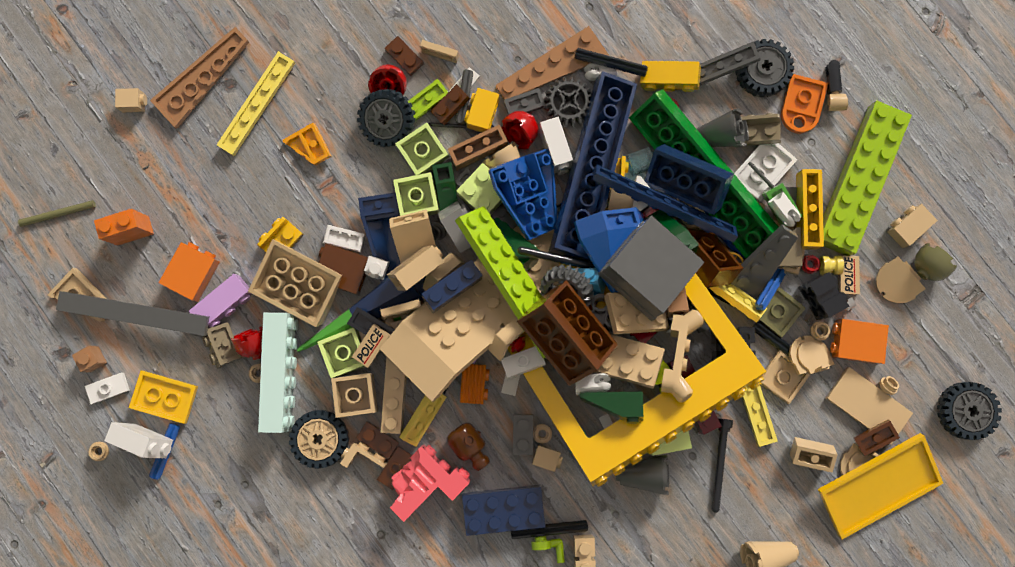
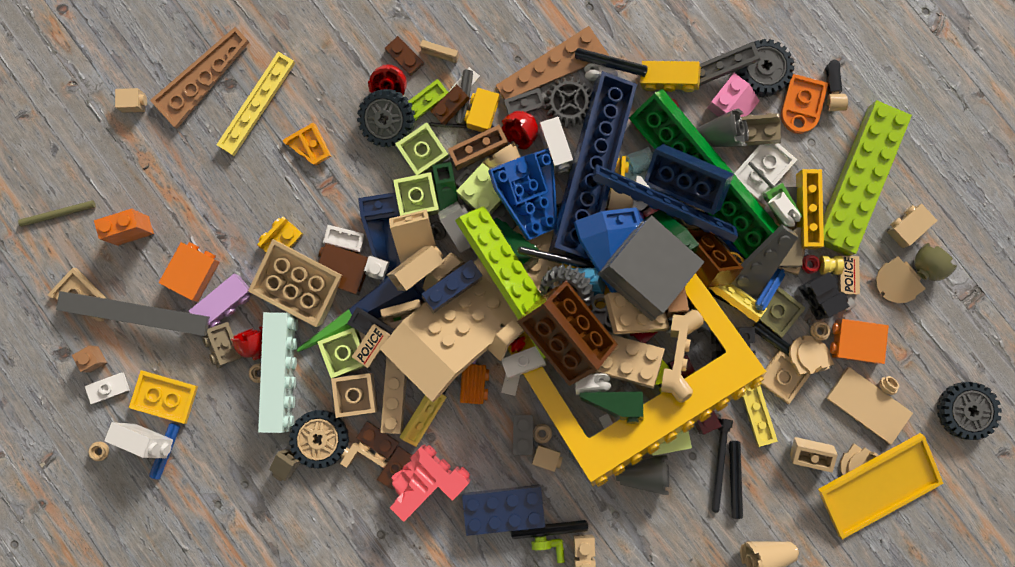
(284, 465): none -> dark tan slope
(467, 445): reddish brown piece -> none
(734, 95): none -> bright pink slope
(736, 479): none -> black axle
(876, 437): reddish brown plate -> none

